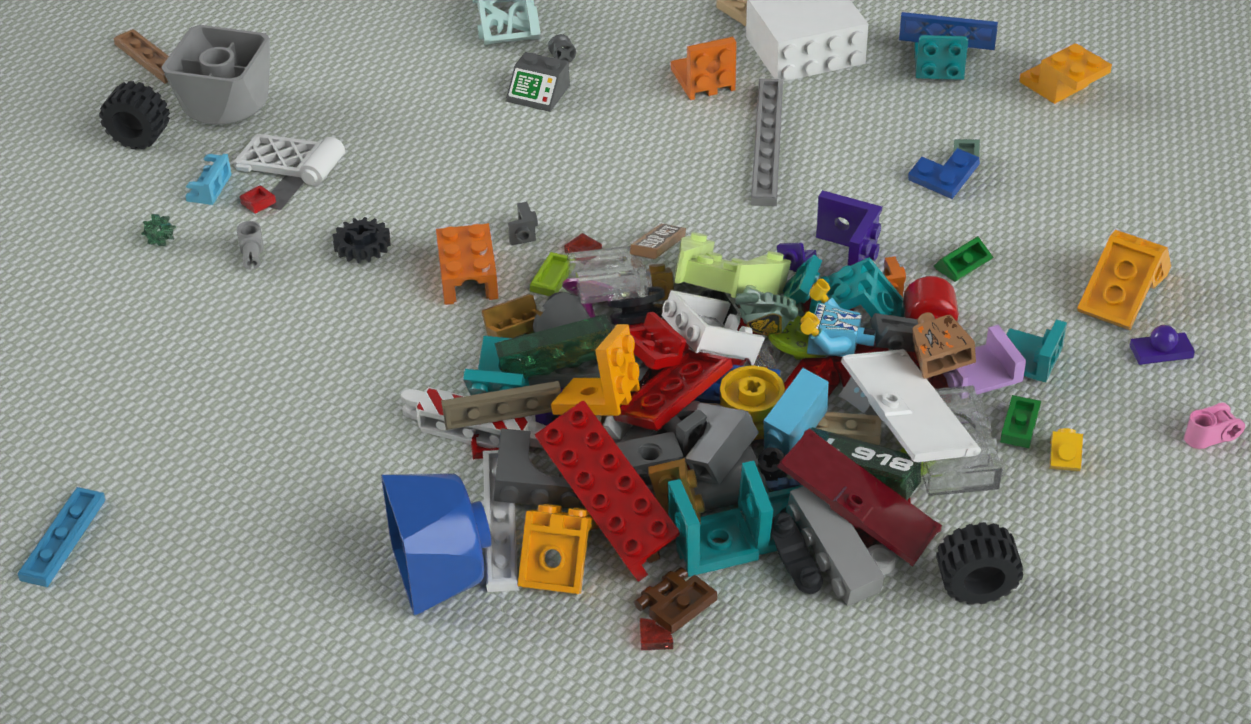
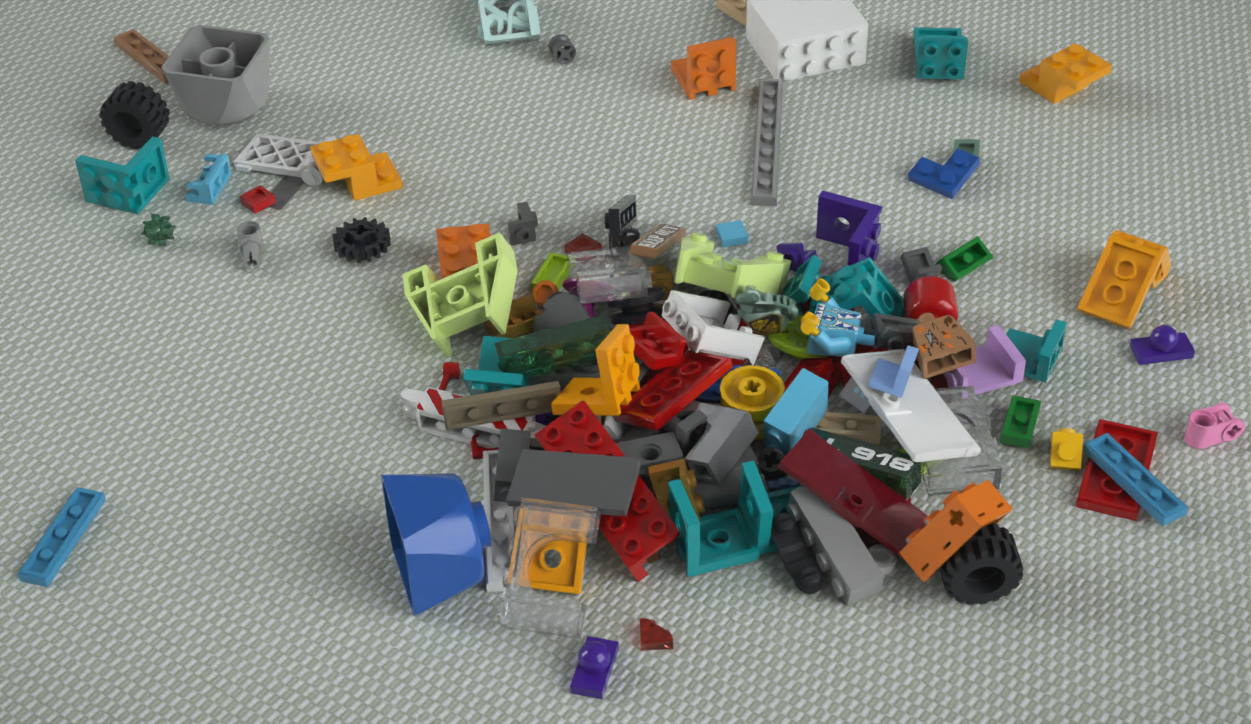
(128, 185): none -> teal bracket
(352, 162): none -> light orange bracket
(450, 371): none -> red hand
(466, 296): none -> yellowish green wedge
(537, 525): none -> clear arch
(538, 81): slope -> none
(543, 291): none -> orange tile
(575, 479): none -> dark grey tile
(594, 667): none -> dark purple tile
(620, 221): none -> black plate
(679, 606): reddish brown plate -> none
(731, 233): none -> medium azure tile
(891, 376): none -> light blue panel
(895, 274): orange bracket -> none
(919, 264): none -> dark grey bracket
(956, 524): none -> orange piece
(980, 33): blue fence -> none
(1098, 489): none -> red tile
(1135, 479): none -> dark azure tile

